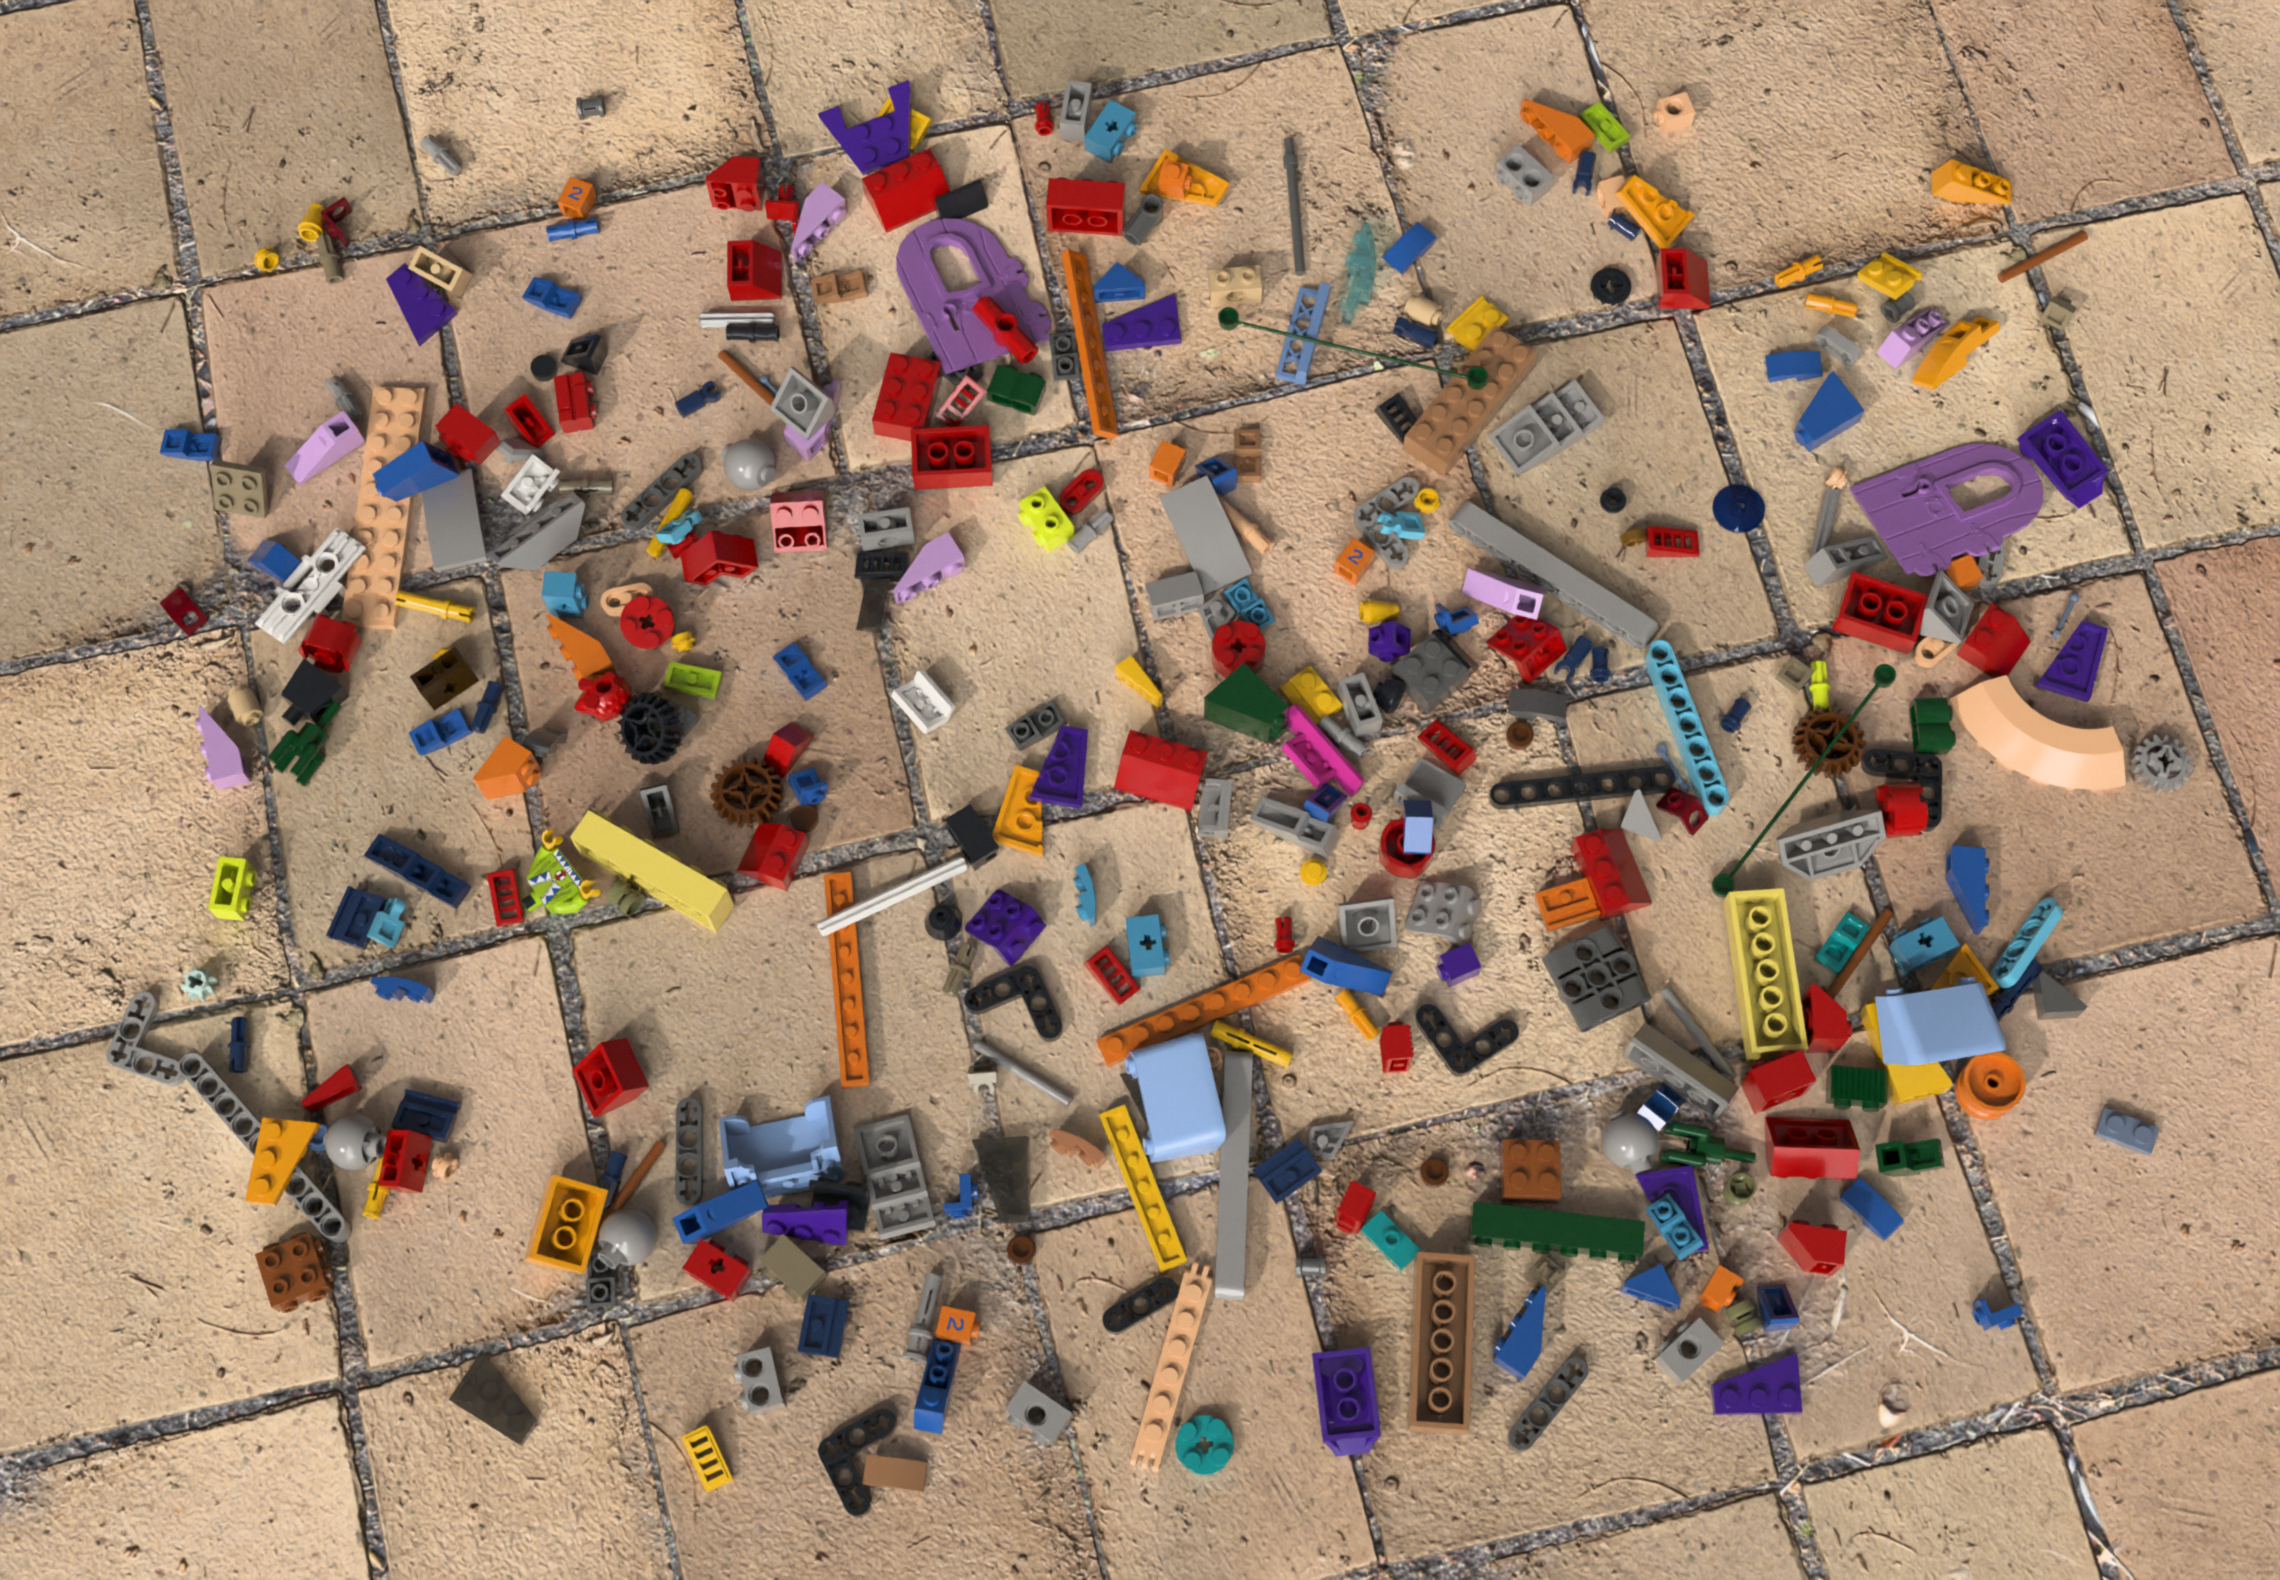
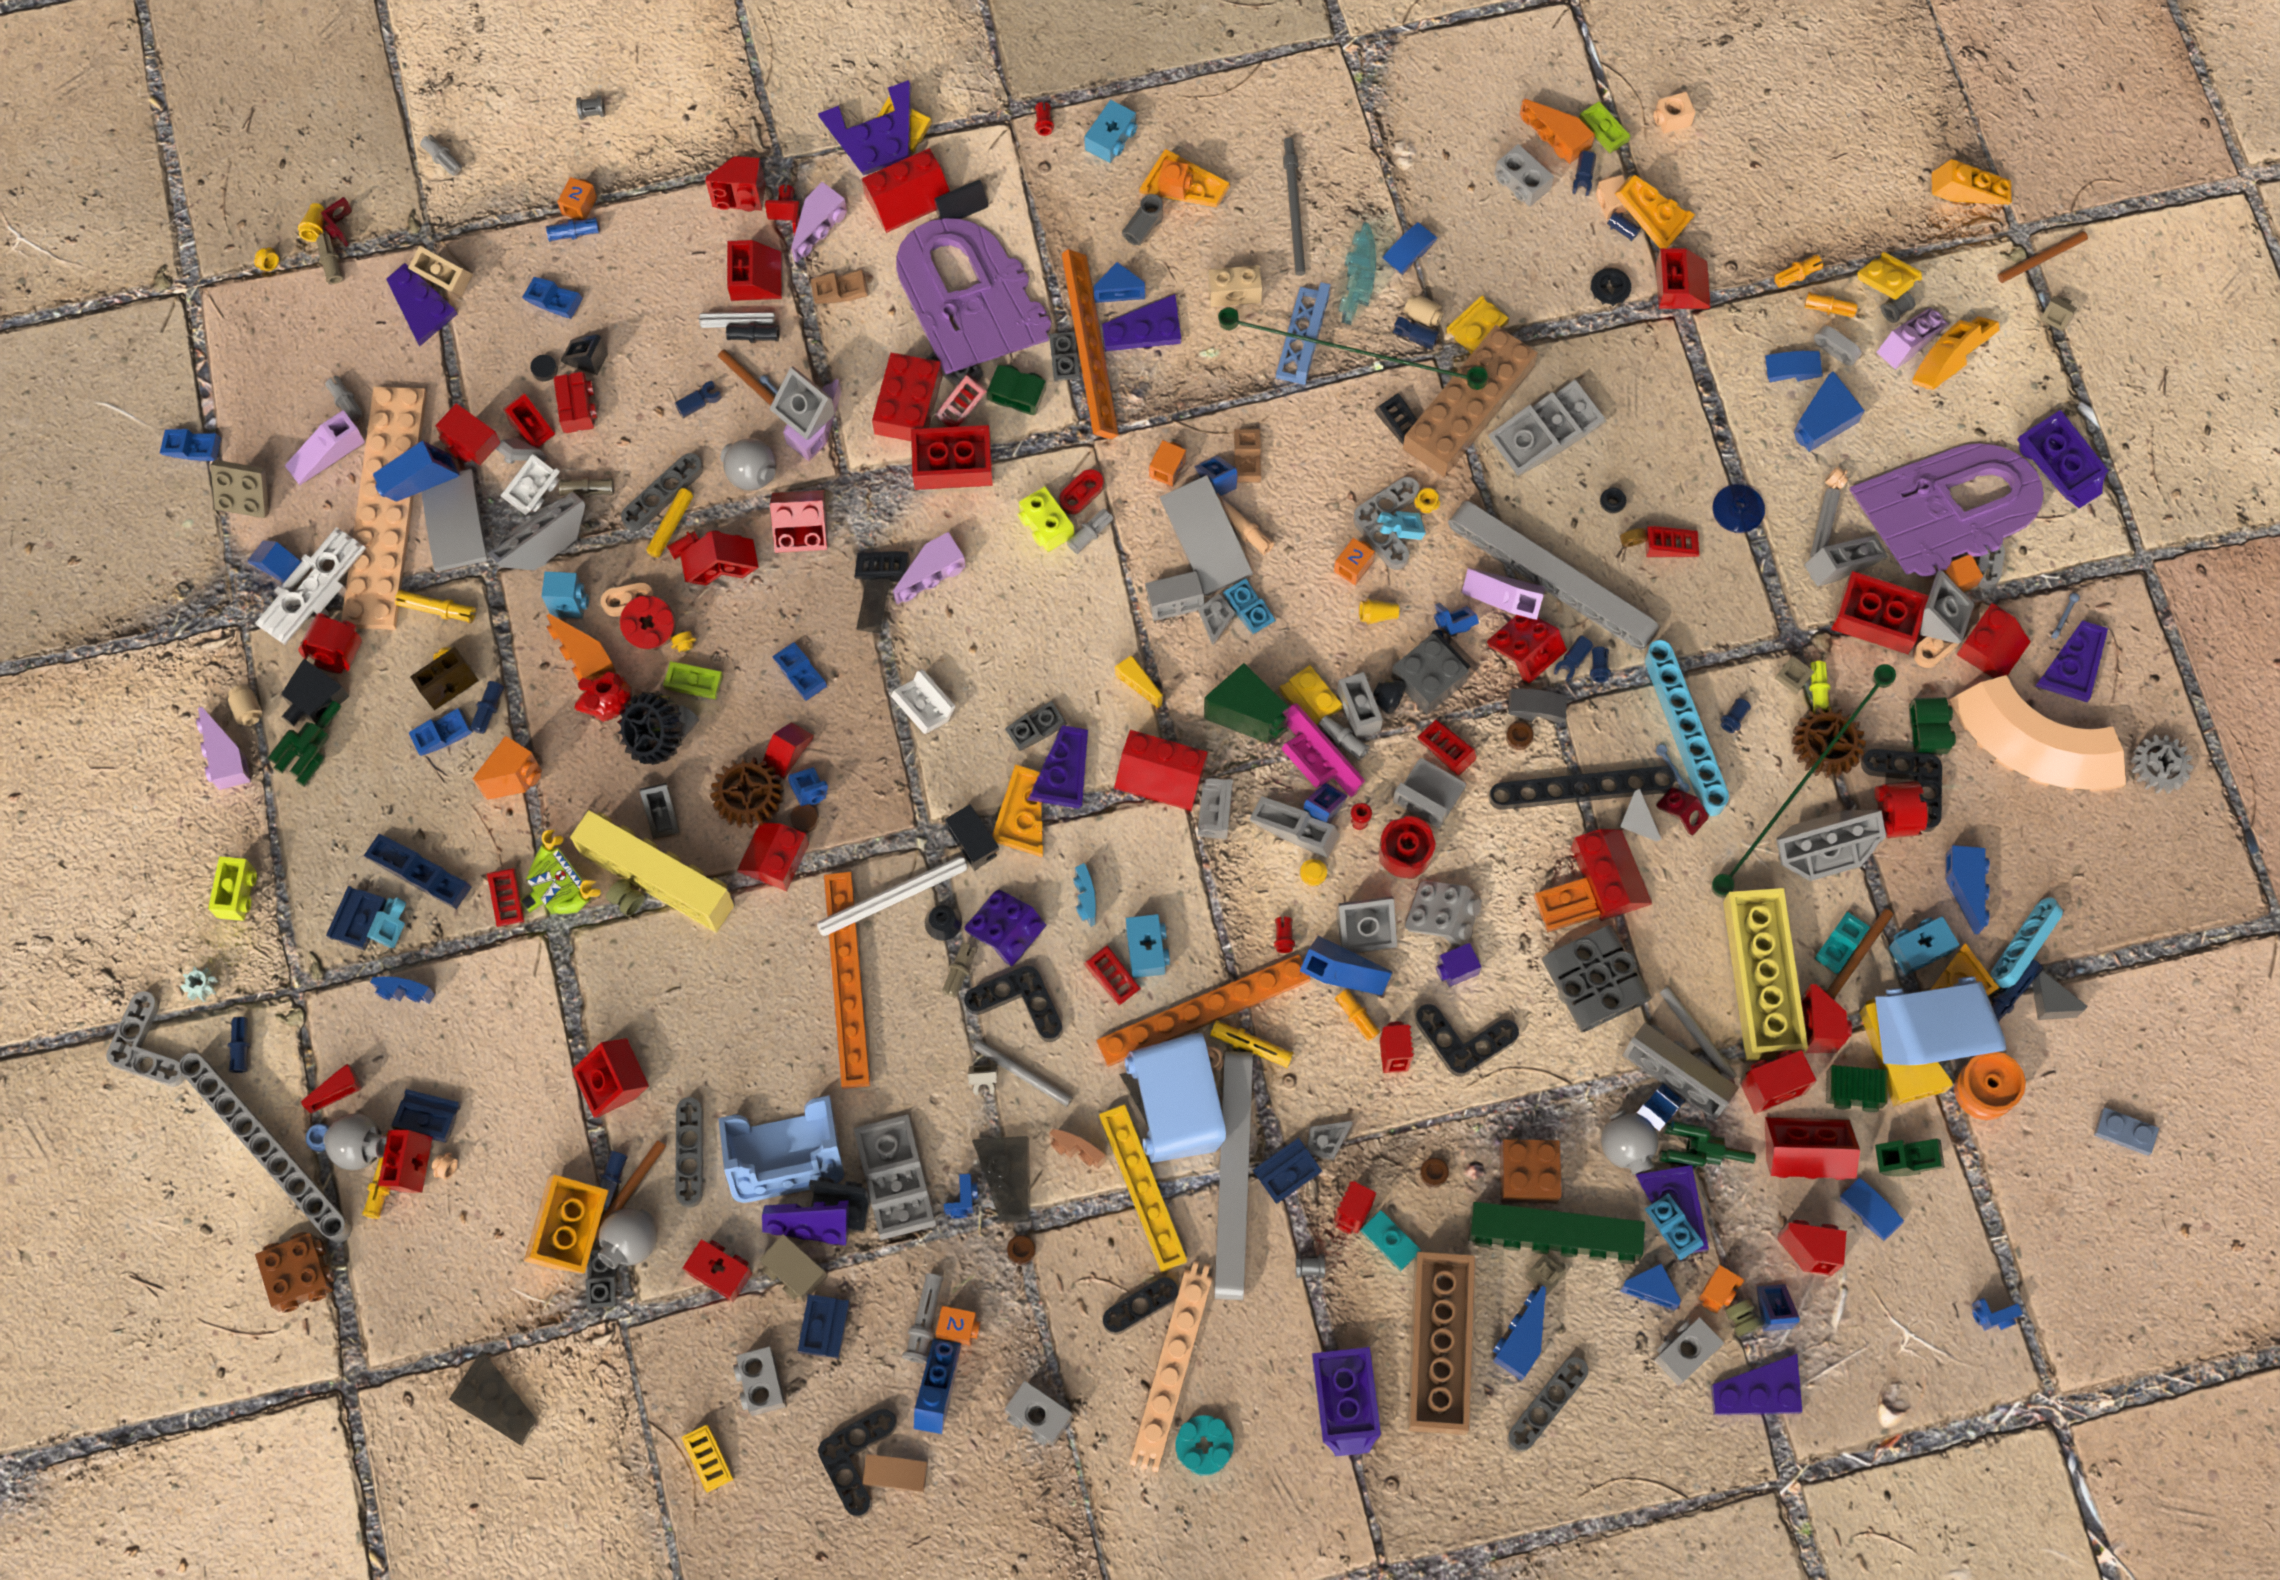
(178, 605): dark red bracket -> none
(276, 1156): light orange wing -> none
(544, 741): dark grey slope -> none
(675, 530): medium azure plate -> none
(720, 1213): blue slope -> none
(886, 529): light grey brick -> none
(1013, 338): red piece -> none
(1075, 111): light grey brick -> none
(1085, 206): red brick -> none
(1242, 637): red brick -> none
(1389, 641): dark purple brick -> none
(1417, 826): slope -> none
(1742, 1184): olive wheel -> none

